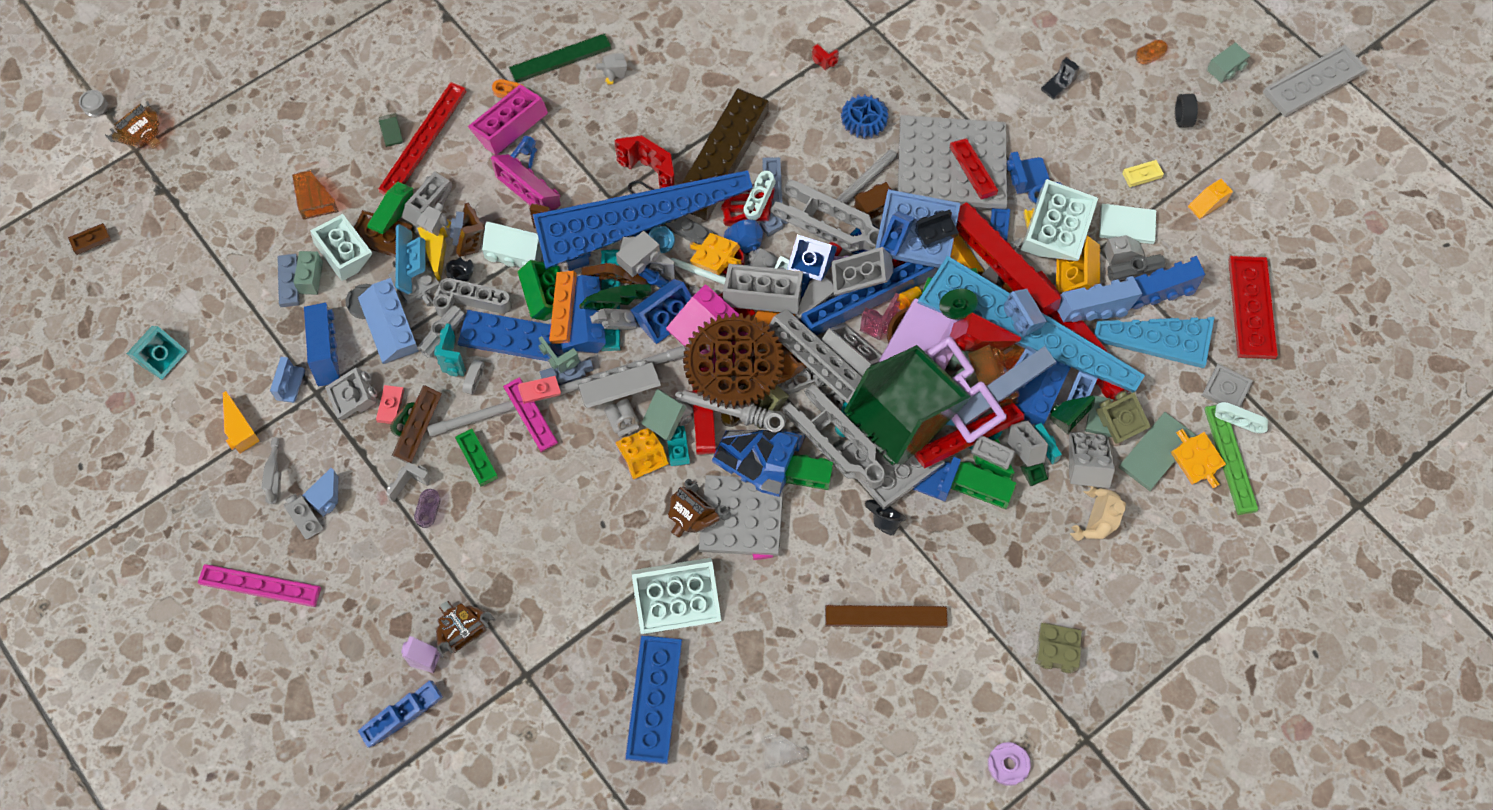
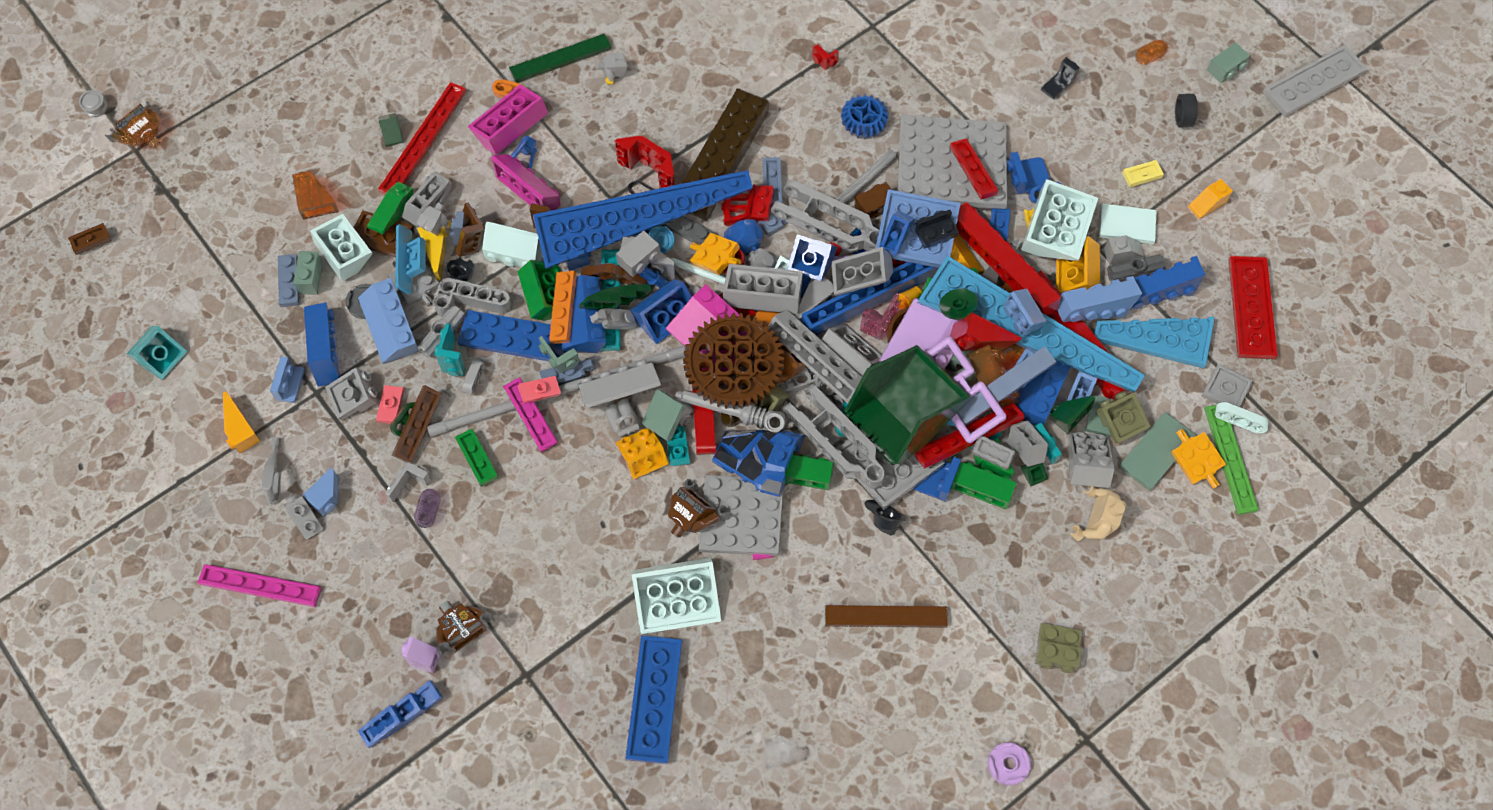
(759, 187): light aqua beam -> none

